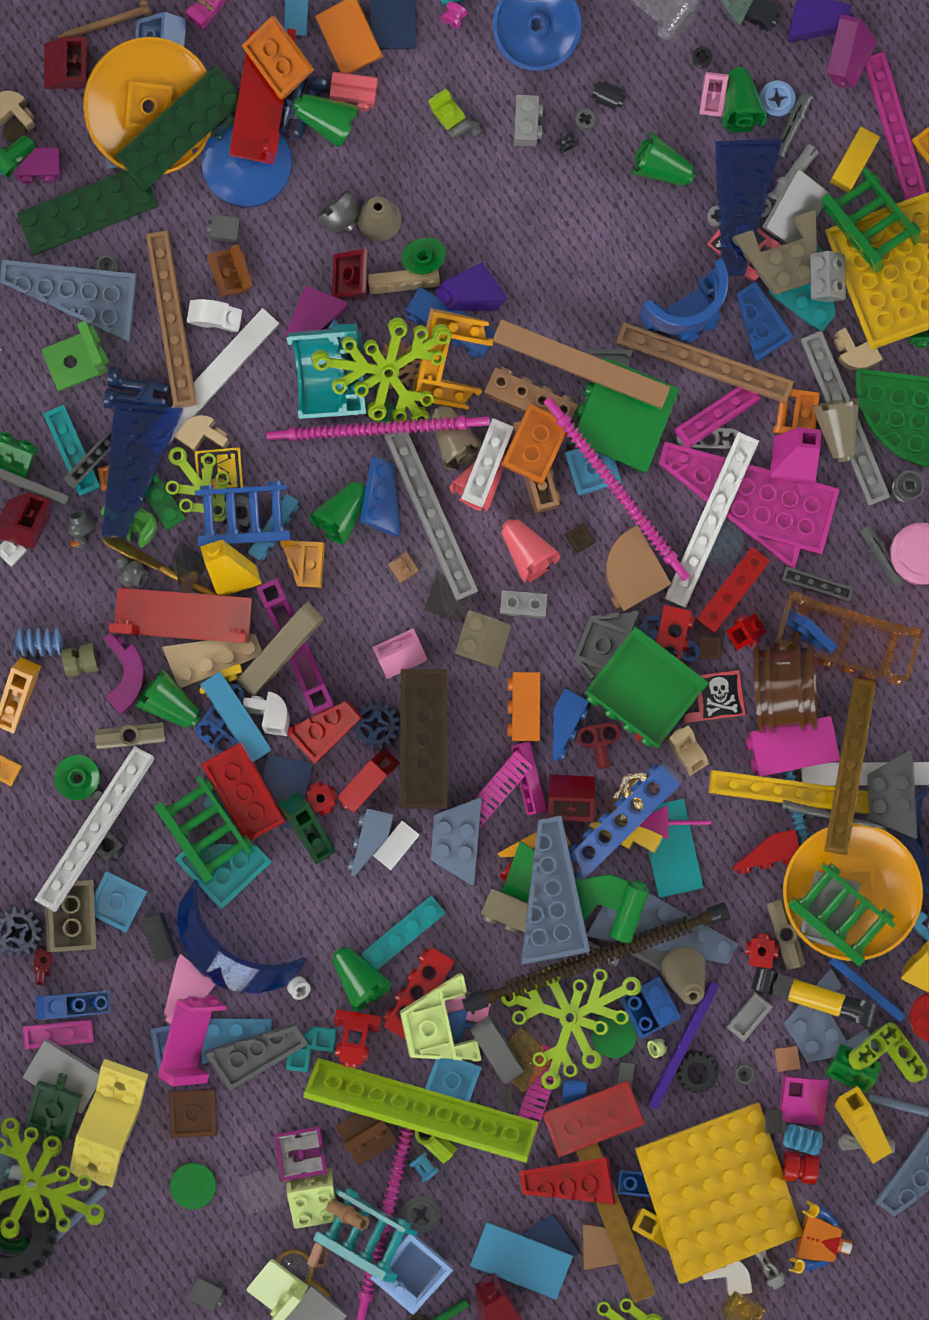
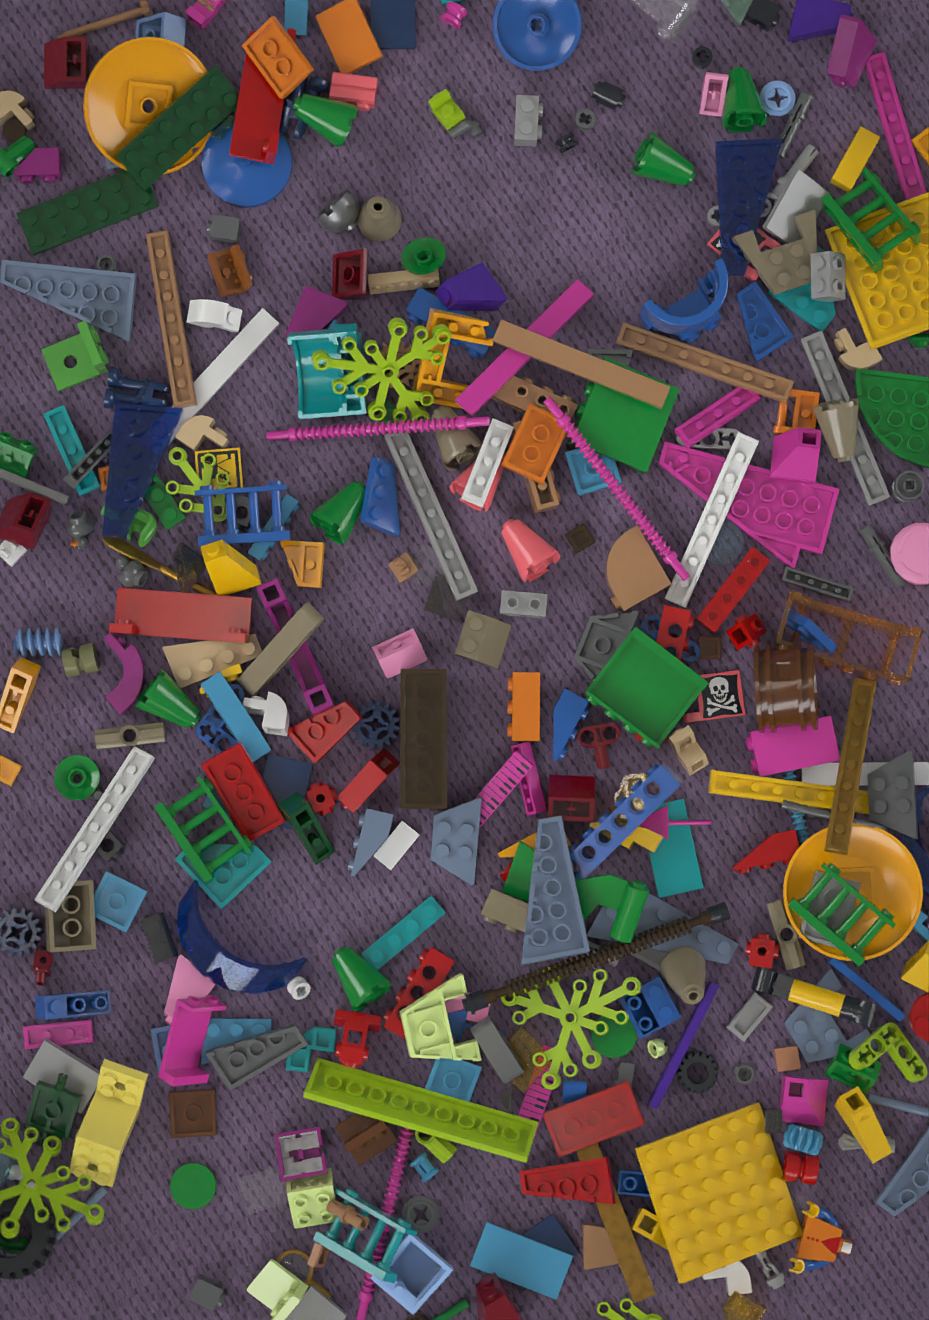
(512, 361): none -> dark pink tile

